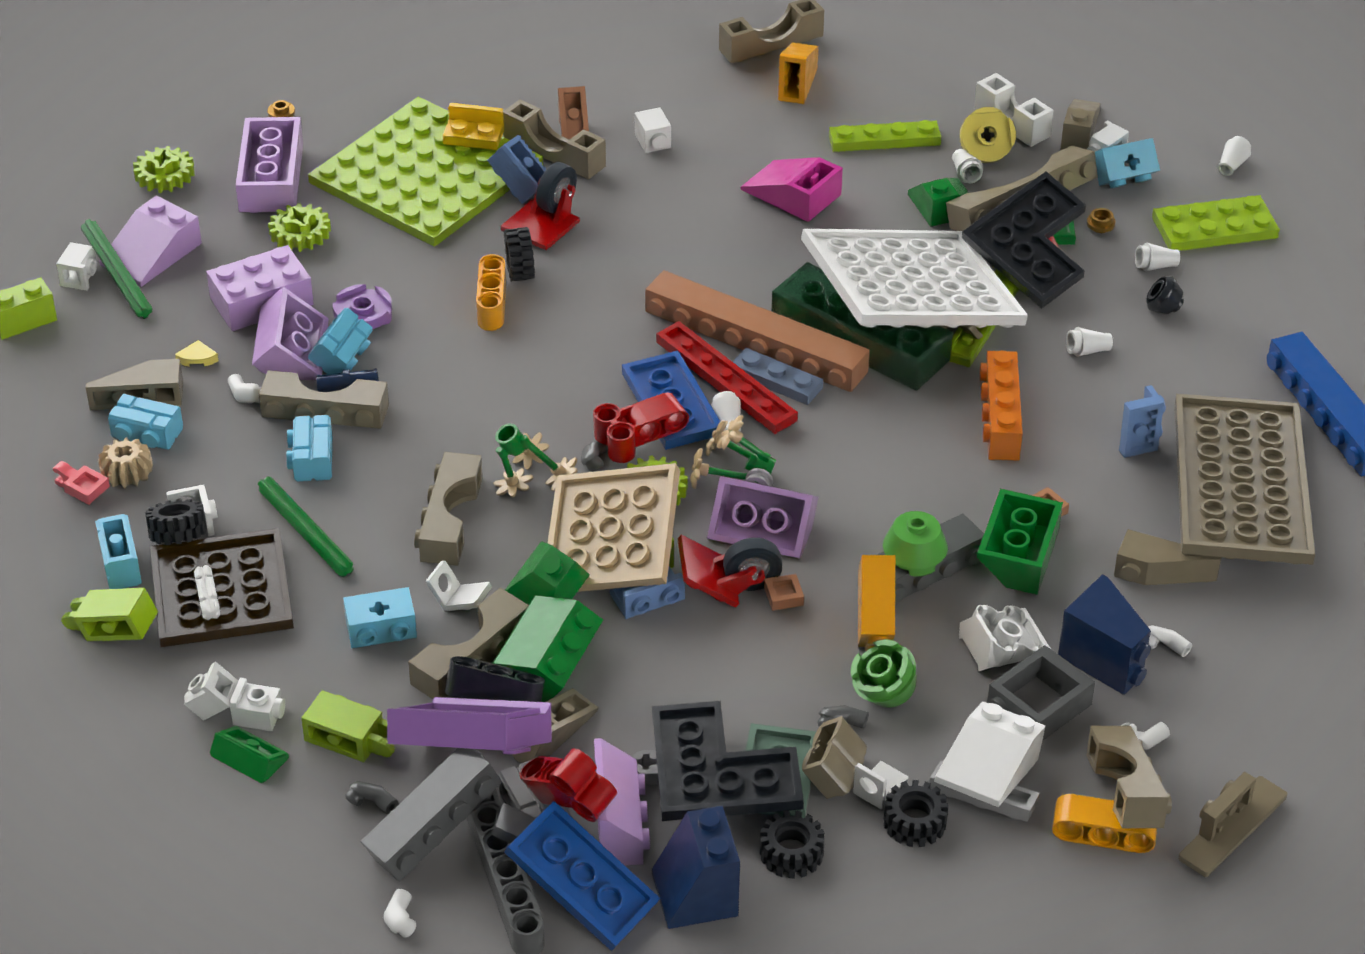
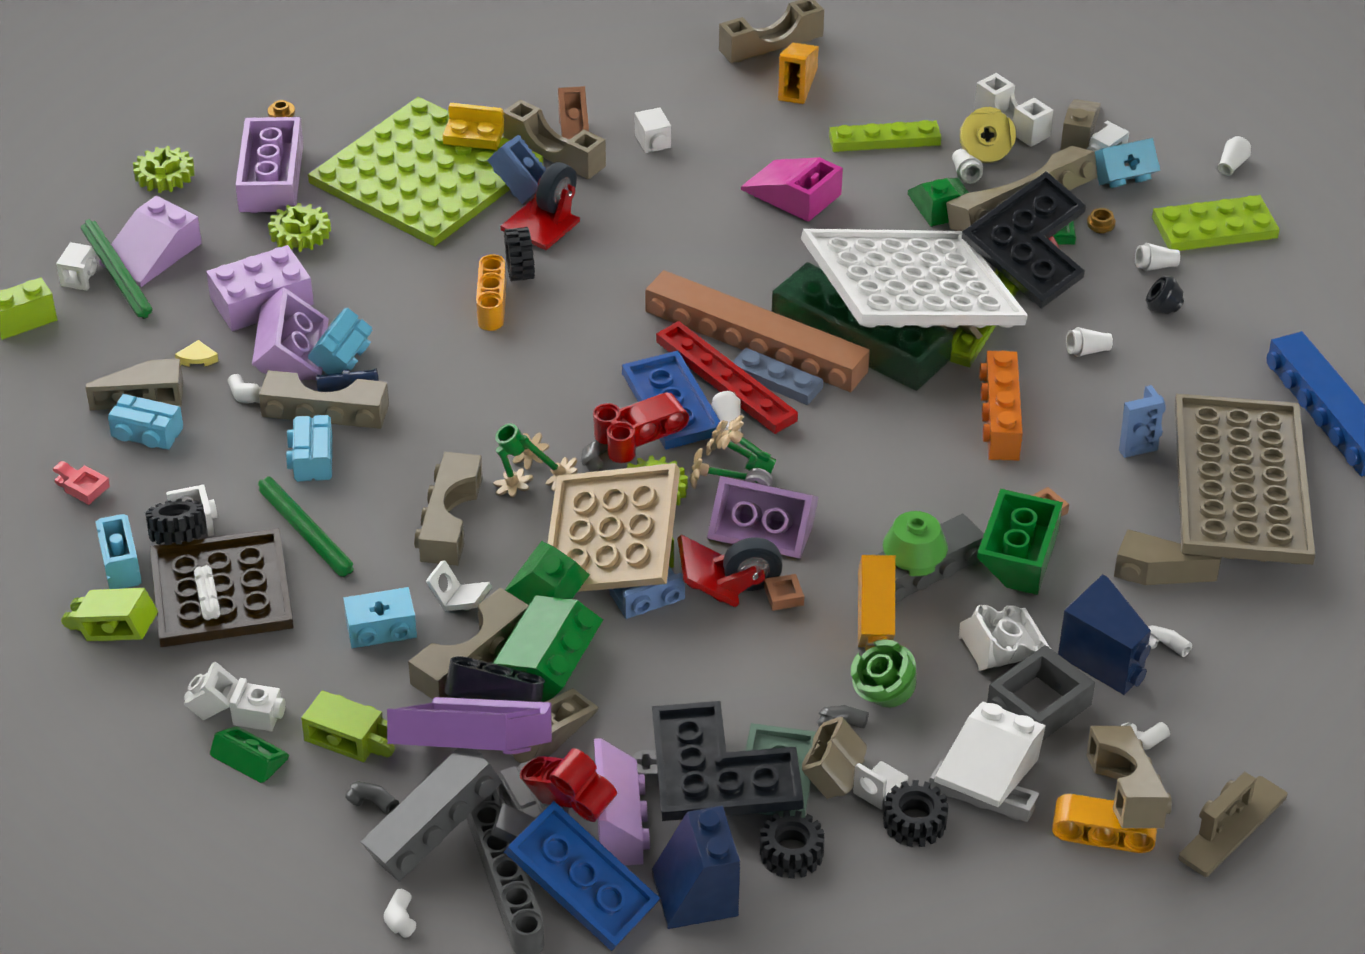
(125, 462): tan gear -> none
(375, 304): medium lavender plate -> none

